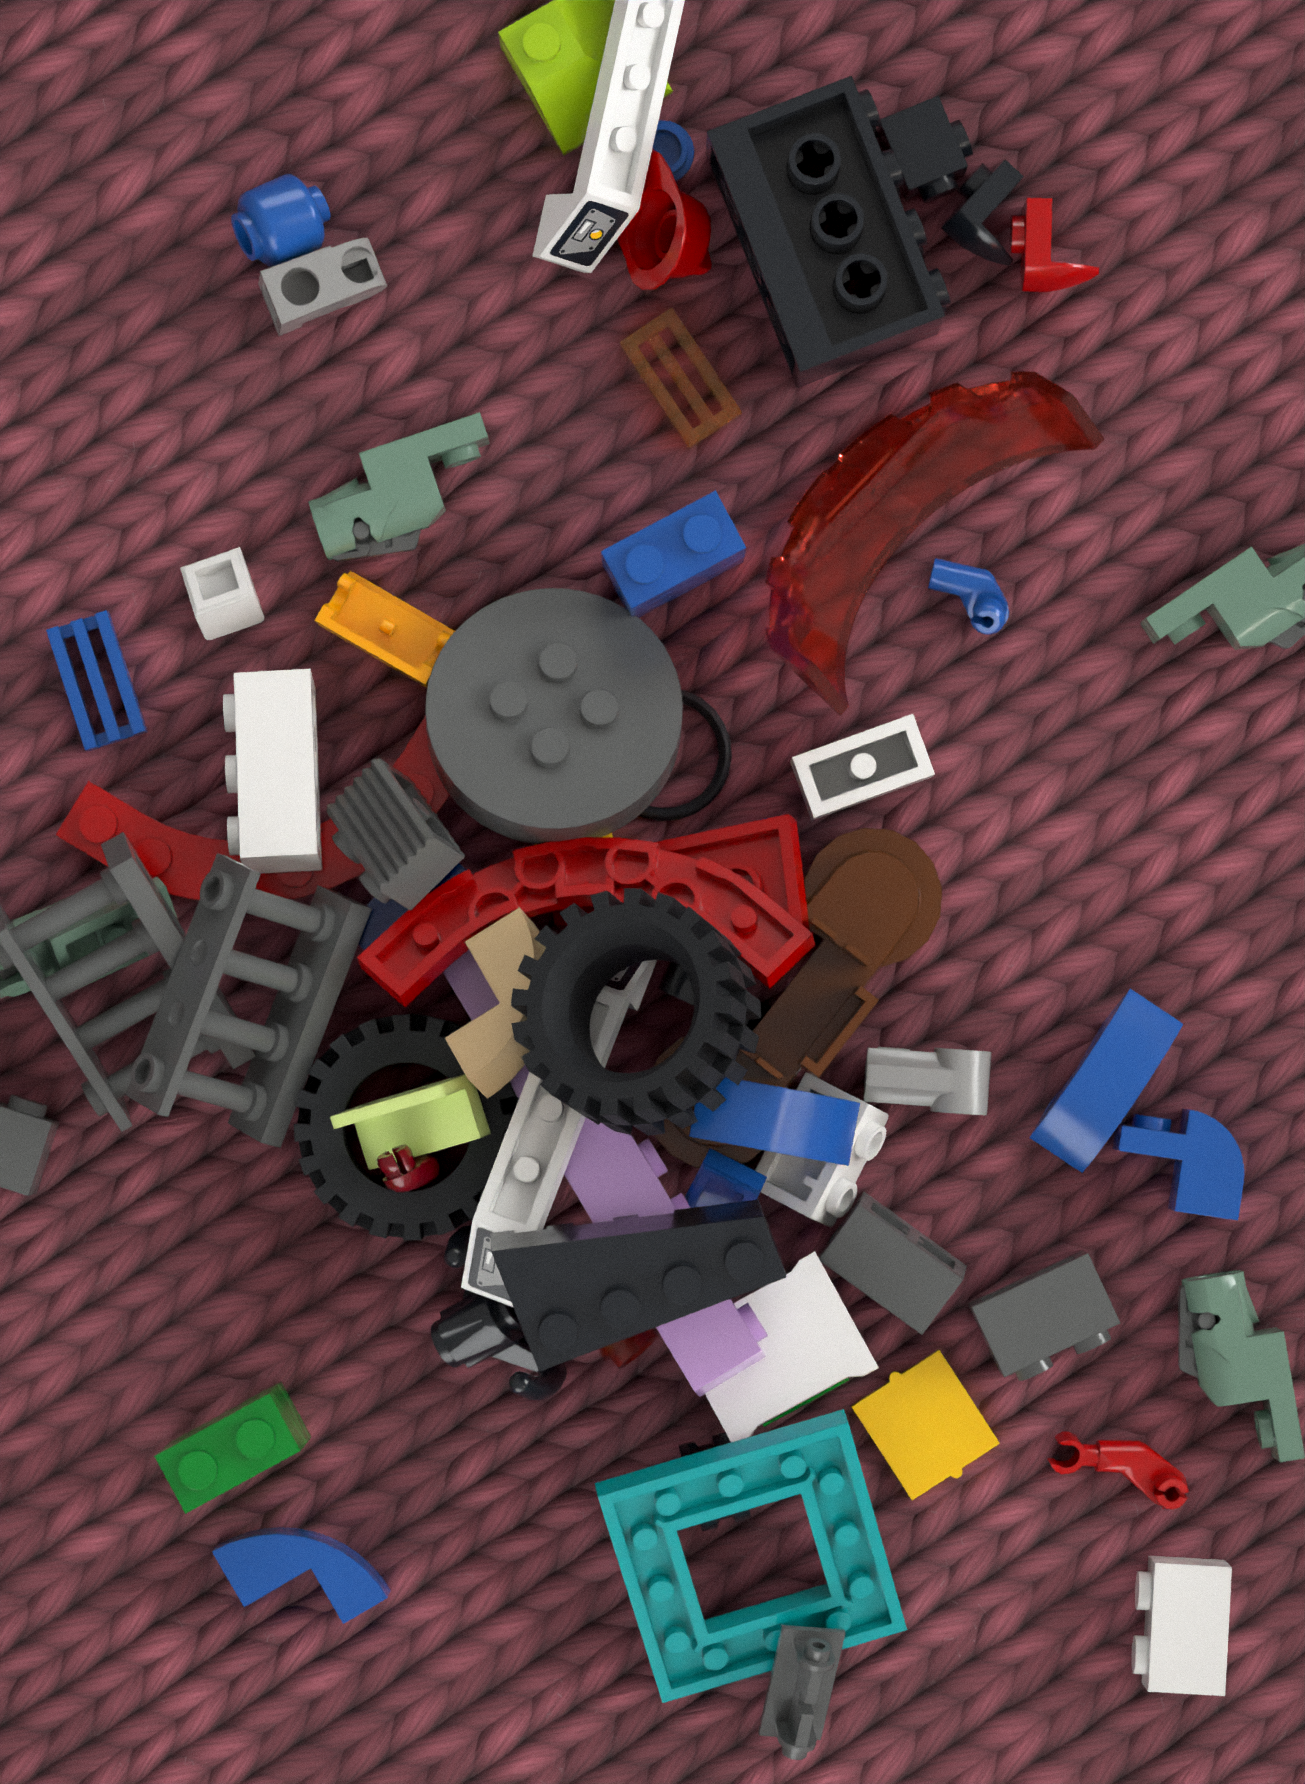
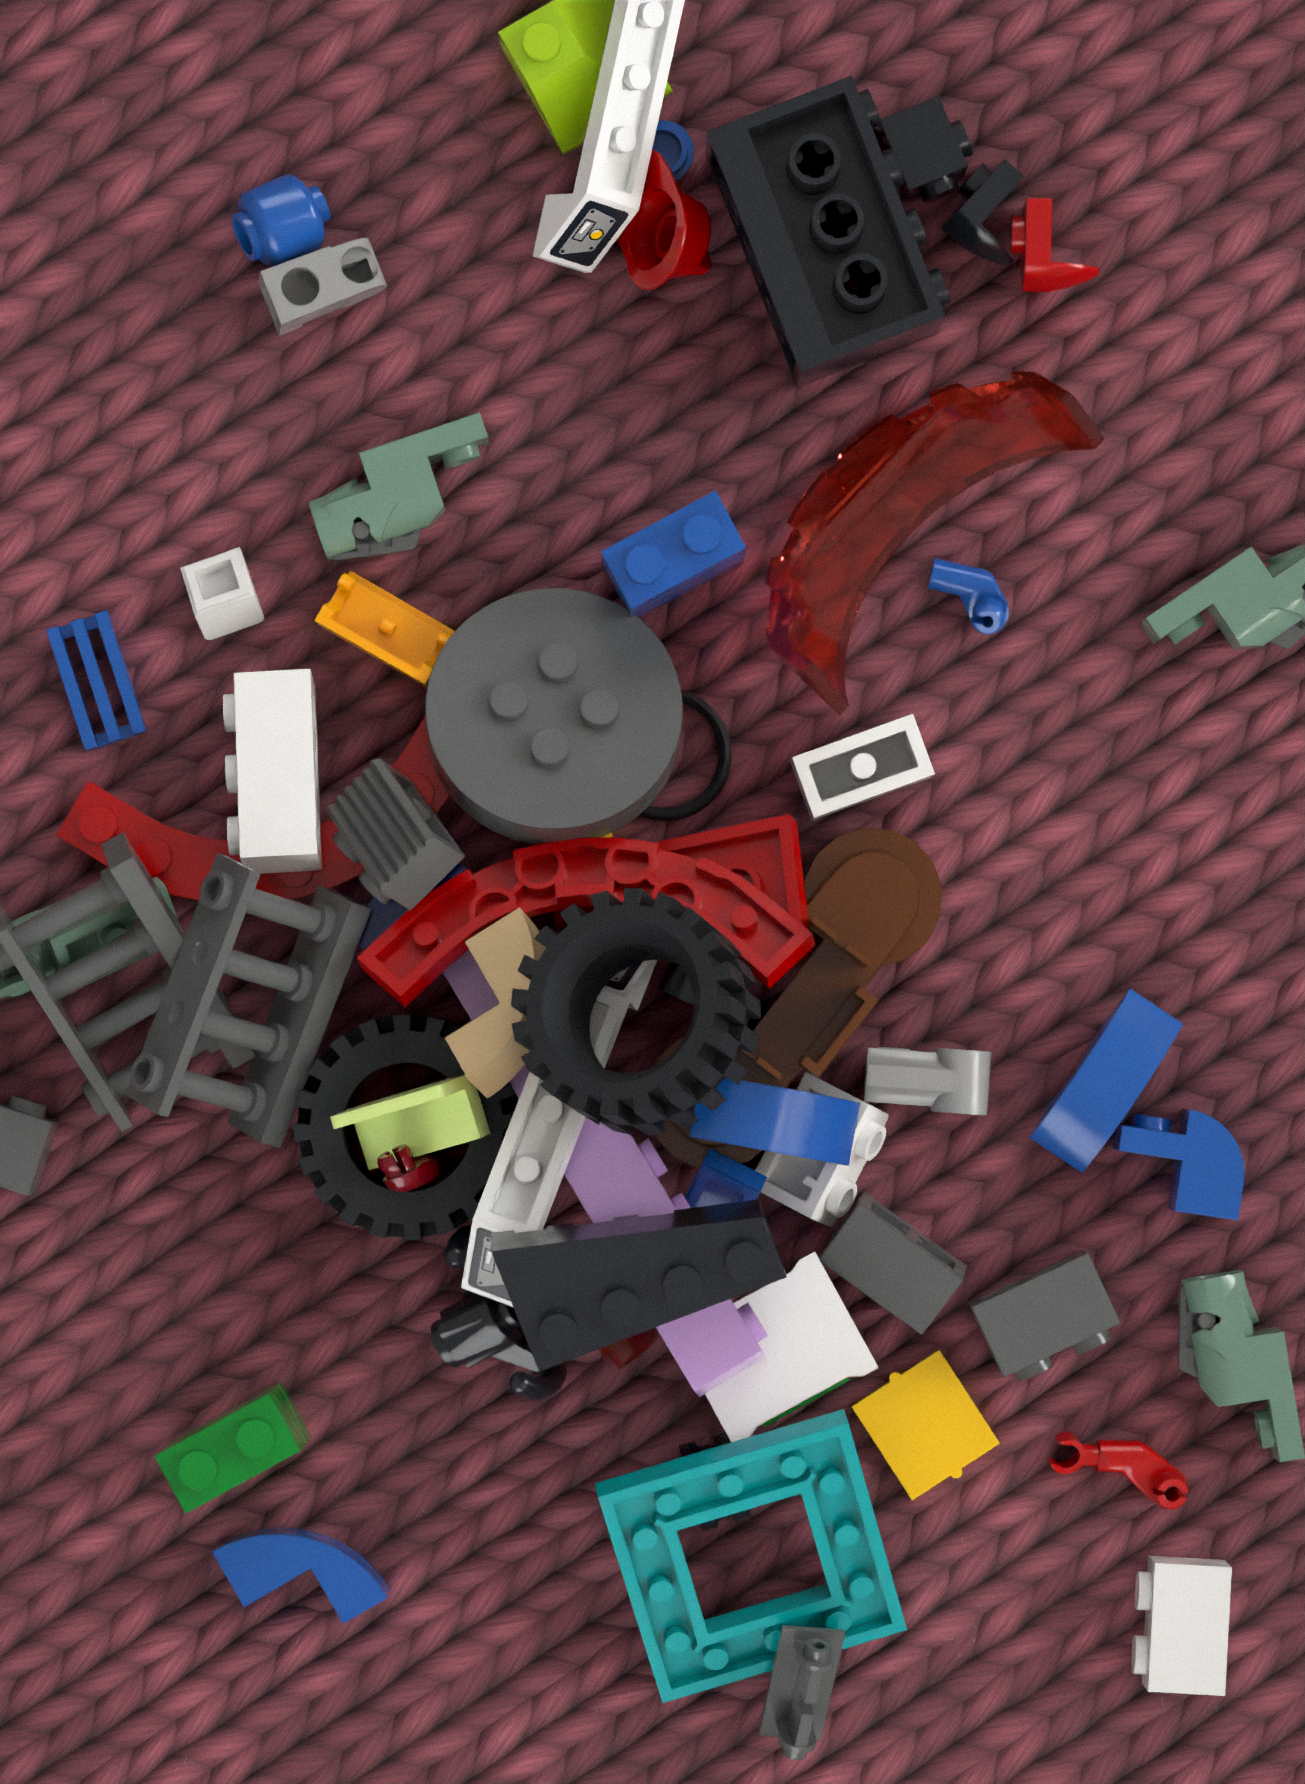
(710, 423): clear orange tile -> none

